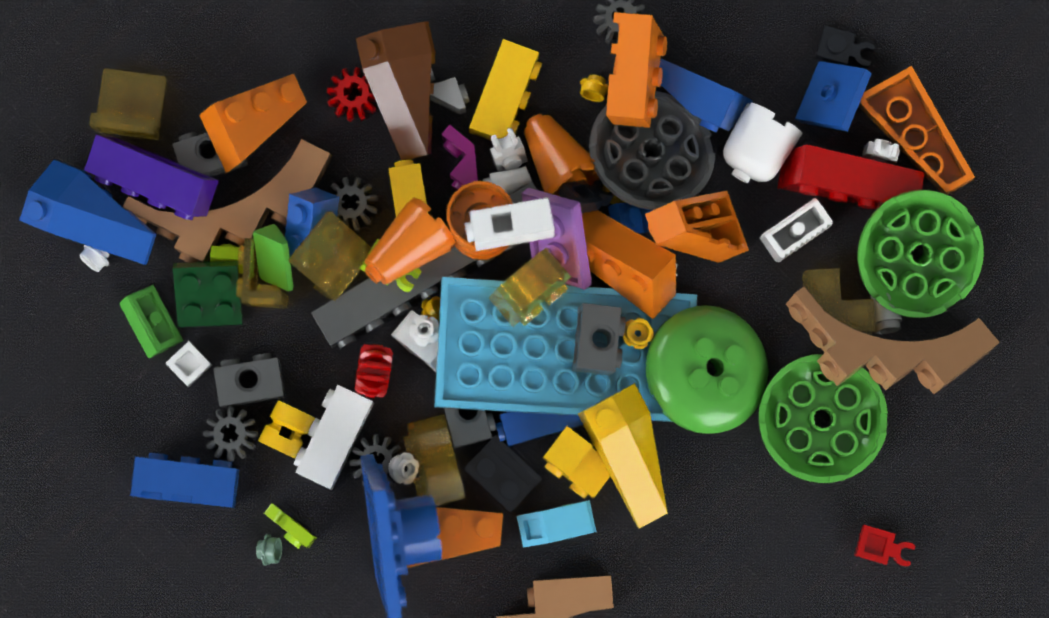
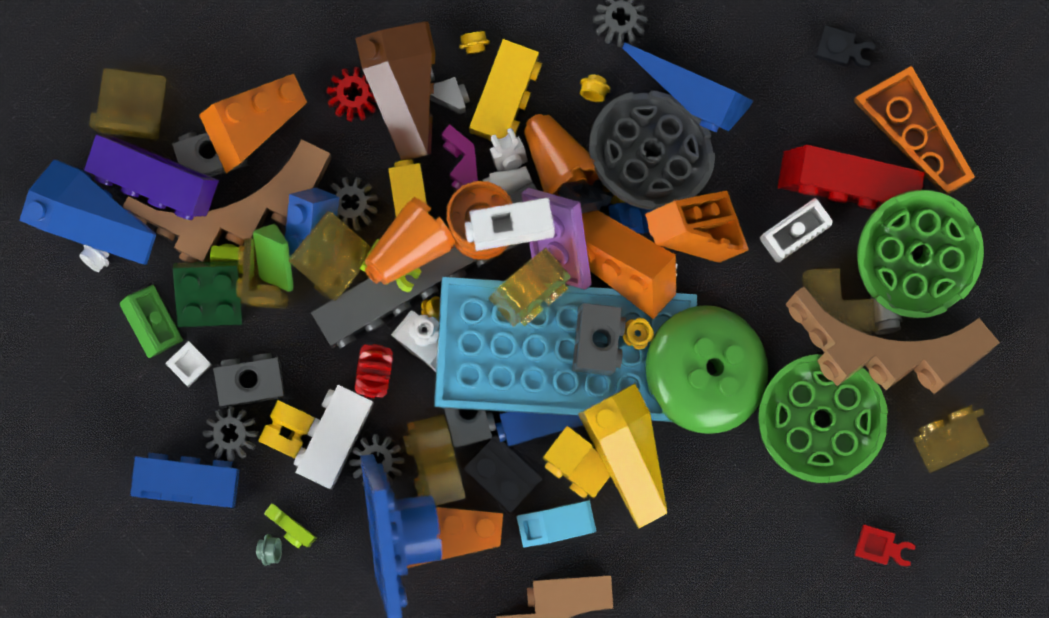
(397, 466): white plate -> none
(474, 42): none -> yellow plate
(635, 71): orange wedge -> none
(759, 144): white cylinder -> none
(833, 96): blue plate -> none
(881, 151): white plate -> none
(949, 442): none -> clear yellow bracket

